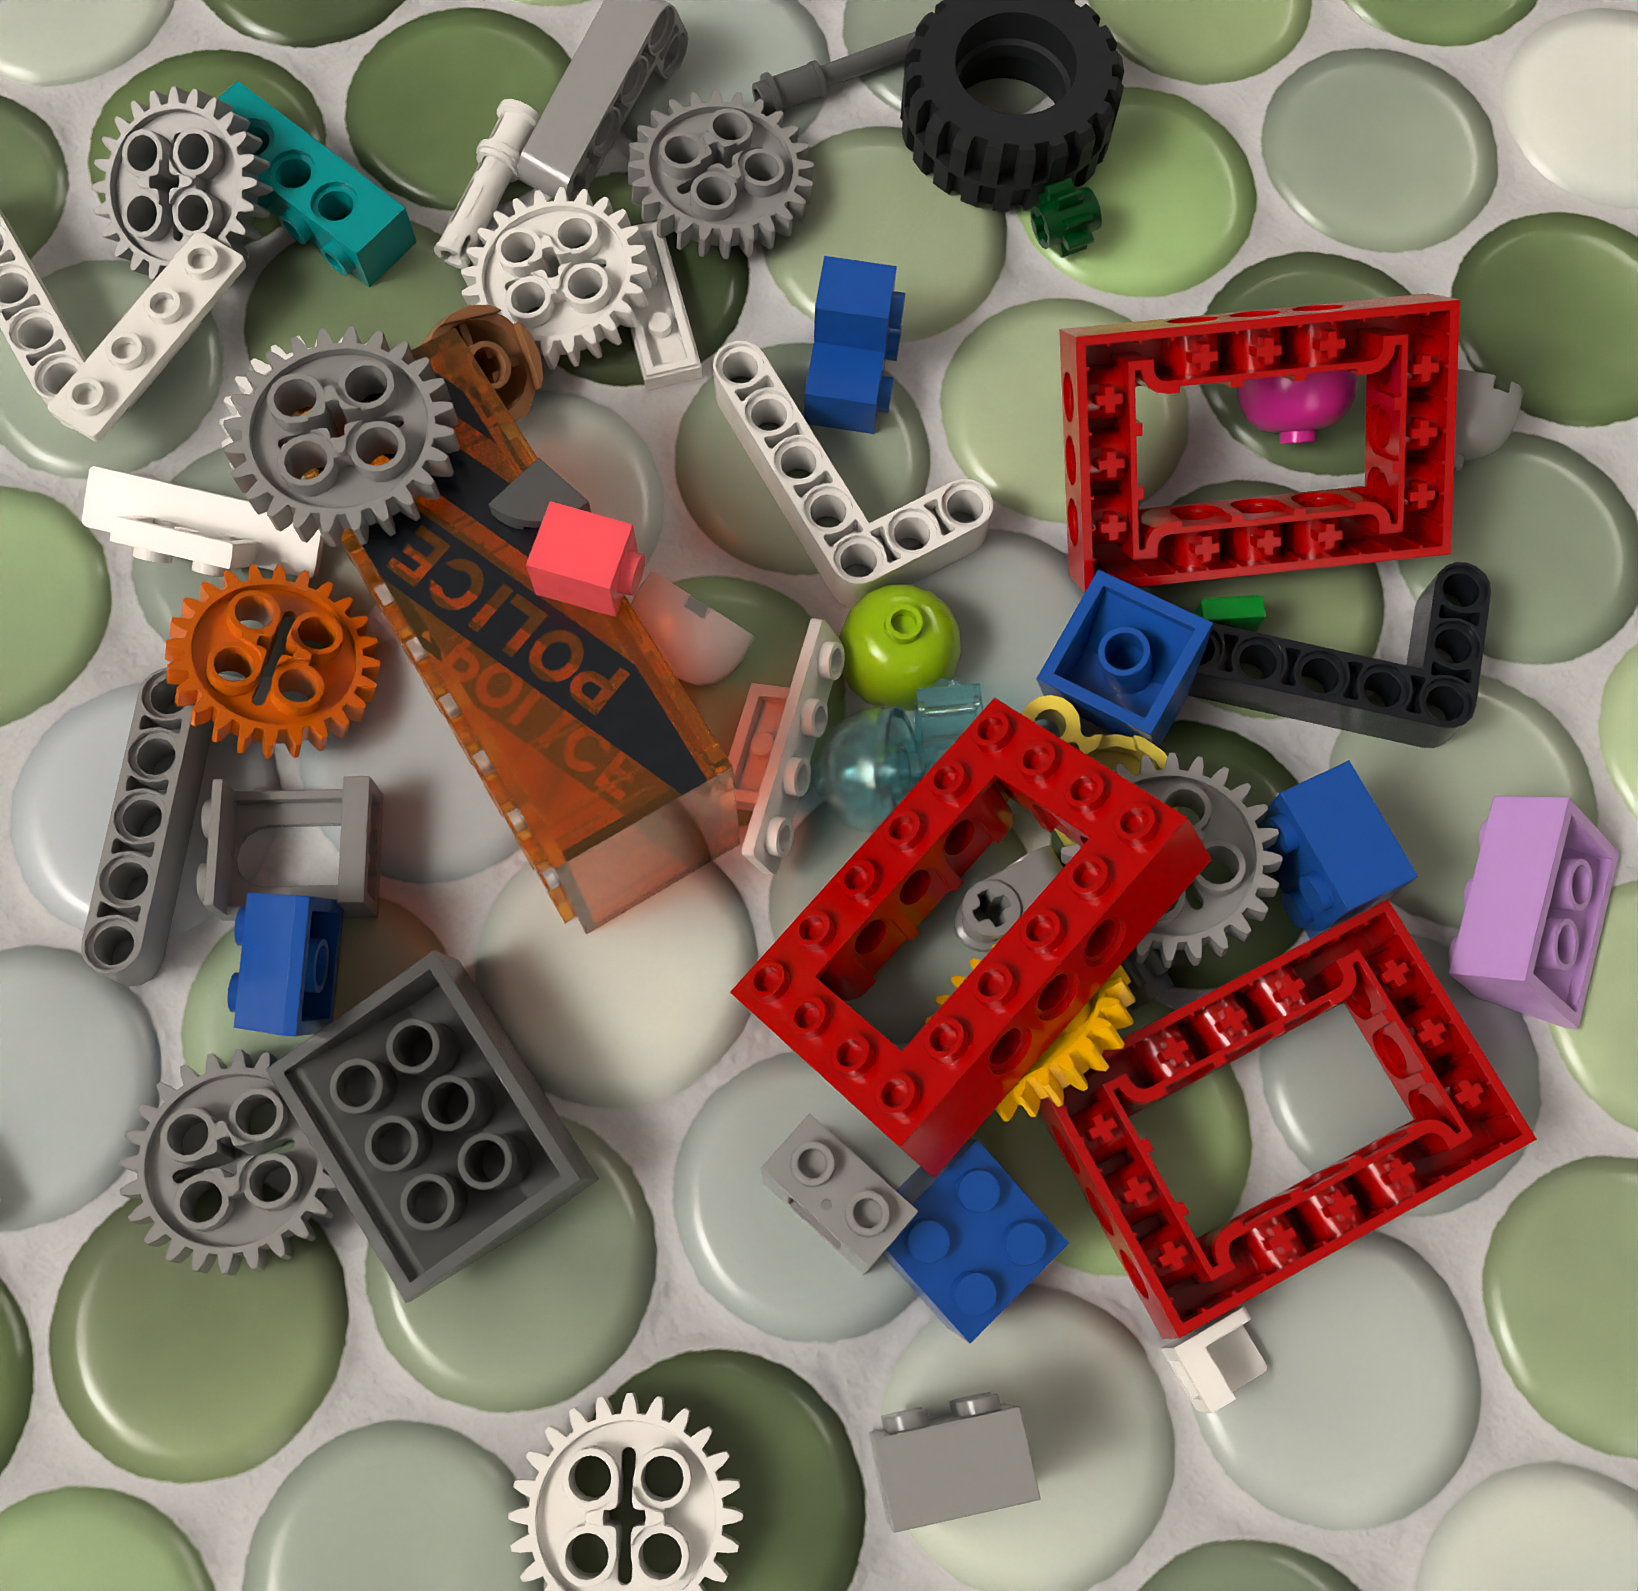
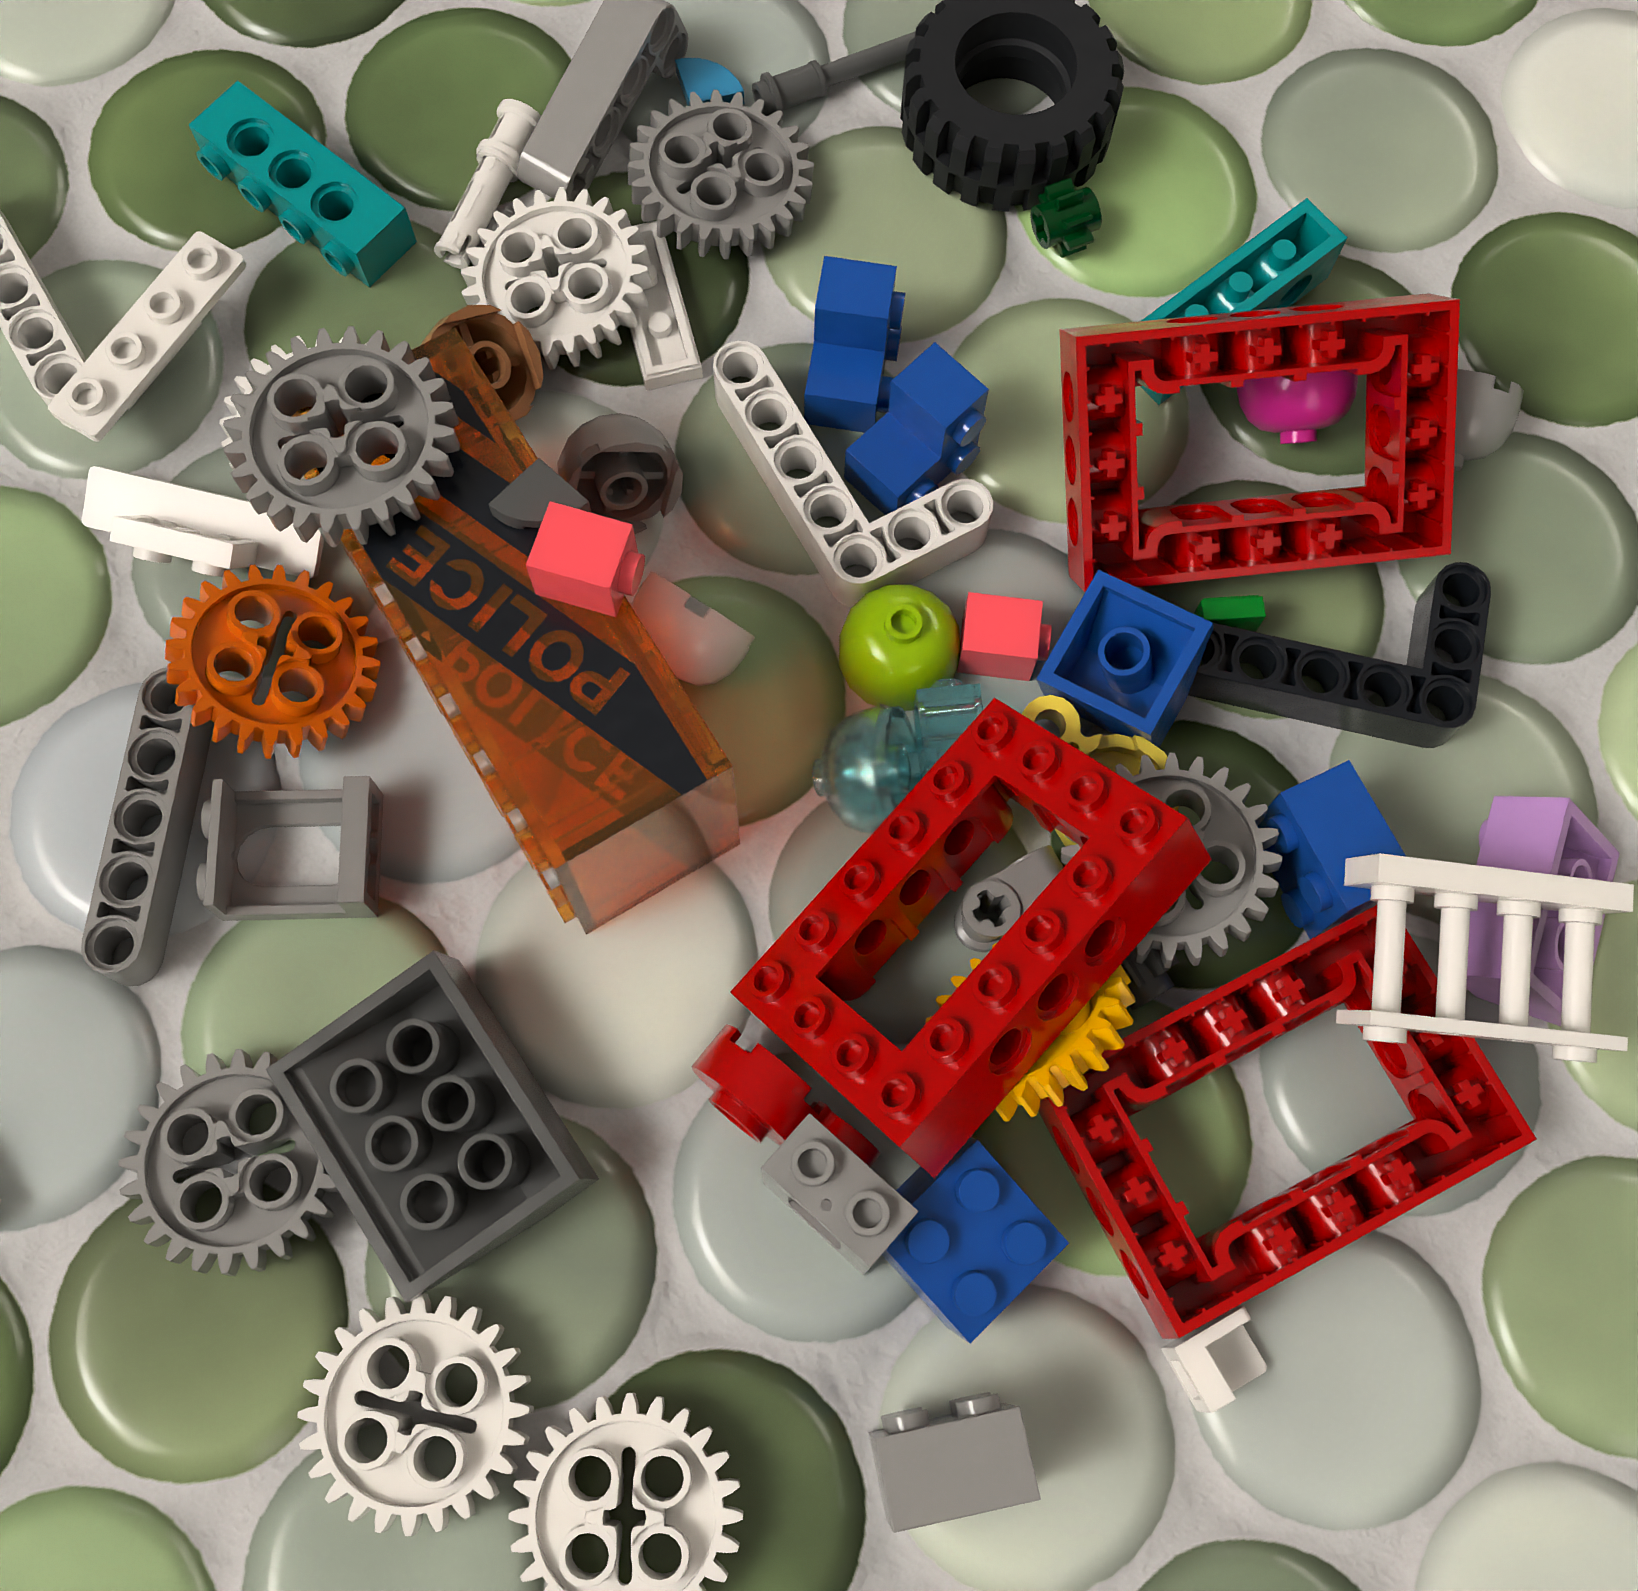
(164, 186): light grey gear -> none
(286, 964): blue slope -> none
(399, 1477): none -> white gear
(622, 468): none -> light grey cylinder
(705, 76): none -> dark azure tile
(766, 1095): none -> red piece
(777, 743): bracket -> none
(923, 436): none -> blue brick
(1002, 636): none -> coral brick
(1264, 272): none -> teal brick
(1519, 900): none -> white fence

